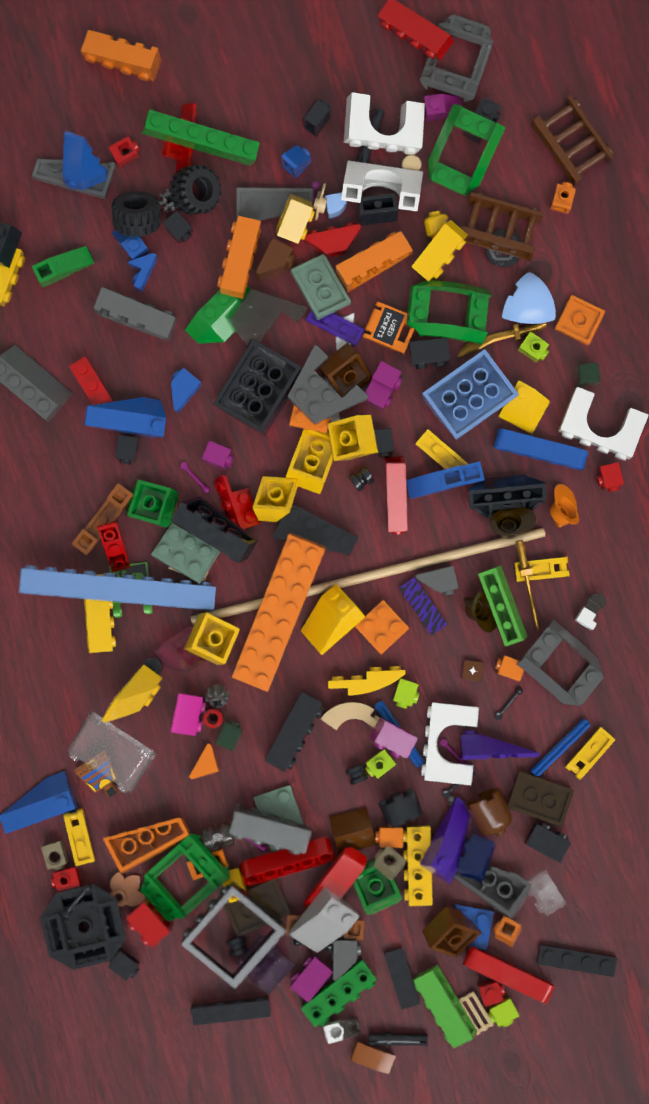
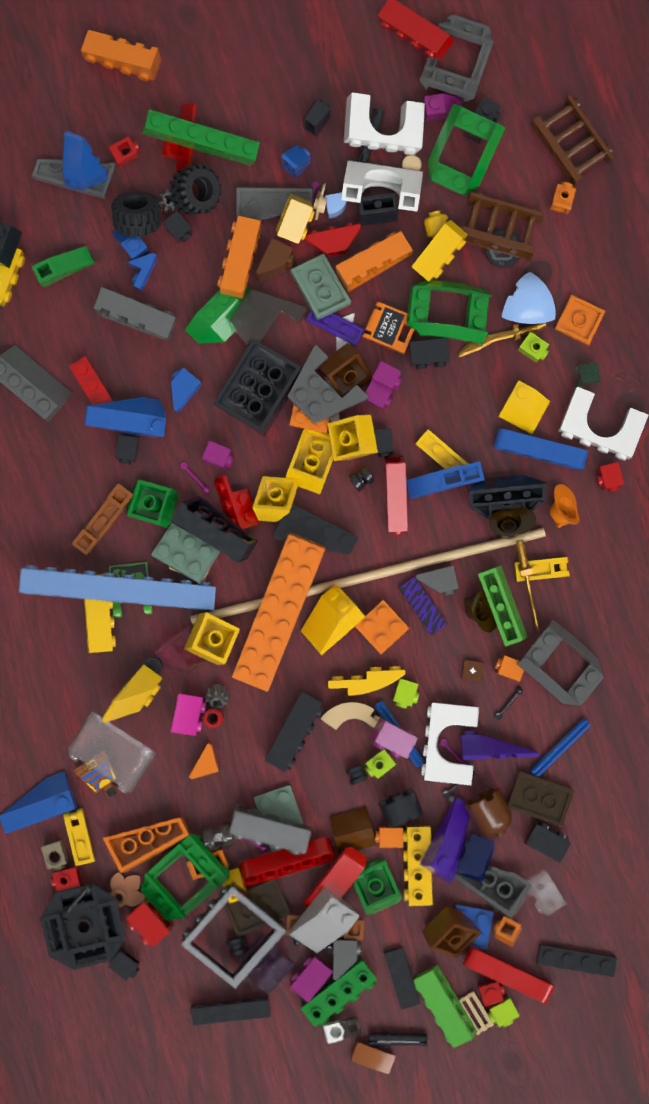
(114, 546): red slope -> none
(229, 735): clear green brick -> none
(389, 871): dark tan brick -> none
(469, 394): medium blue slope -> none
(590, 609): leg -> none
(590, 752): yellow plate -> none

